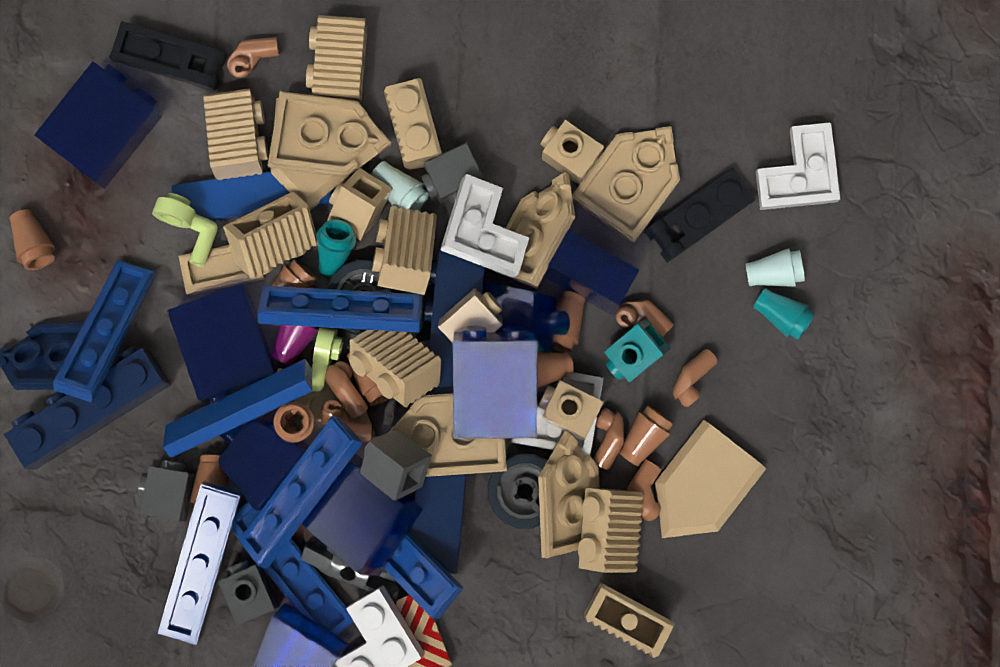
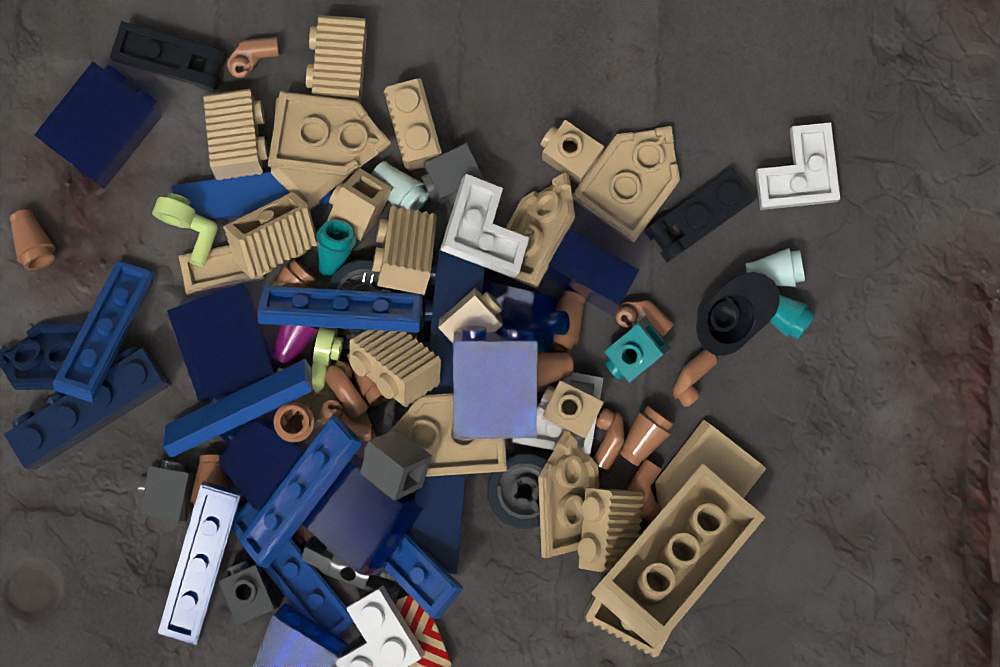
(678, 556): none -> tan brick
(736, 312): none -> black piece

